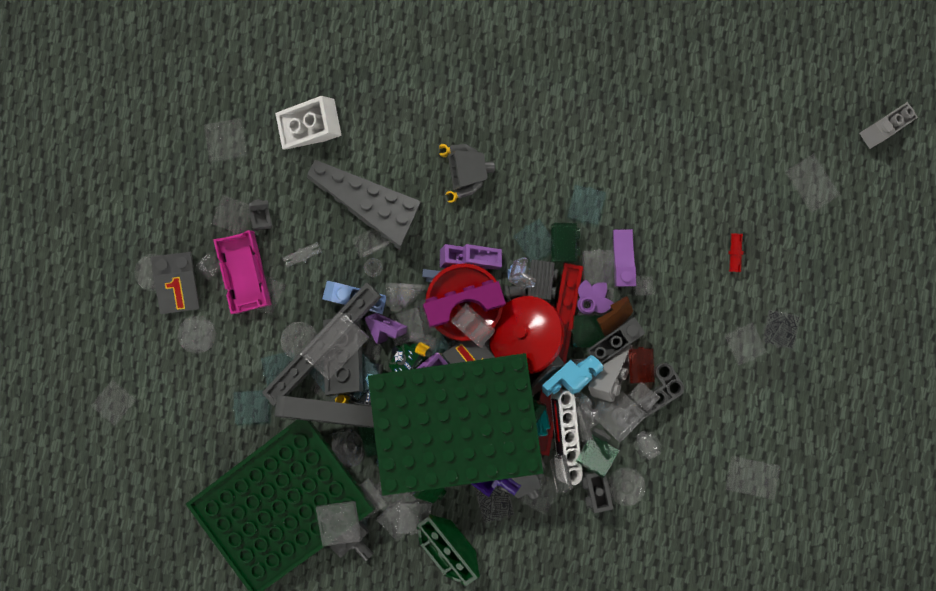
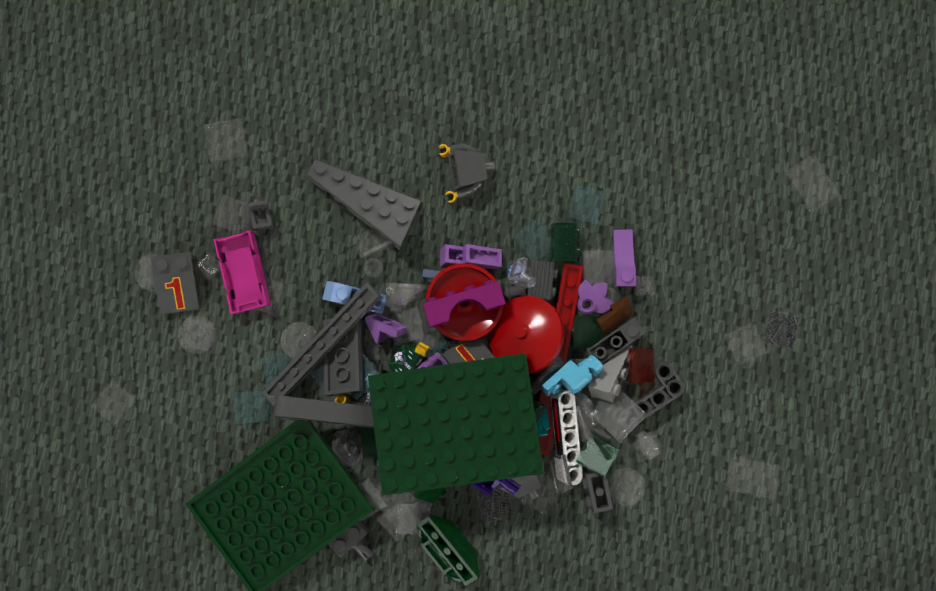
(302, 254): clear pin -> none
(308, 123): white slope -> none
(334, 345): clear tile -> none
(338, 523): clear tile -> none
(473, 325): clear brick -> none
(643, 396): clear panel -> none
(735, 252): red pin -> none
(888, 125): light grey slope -> none

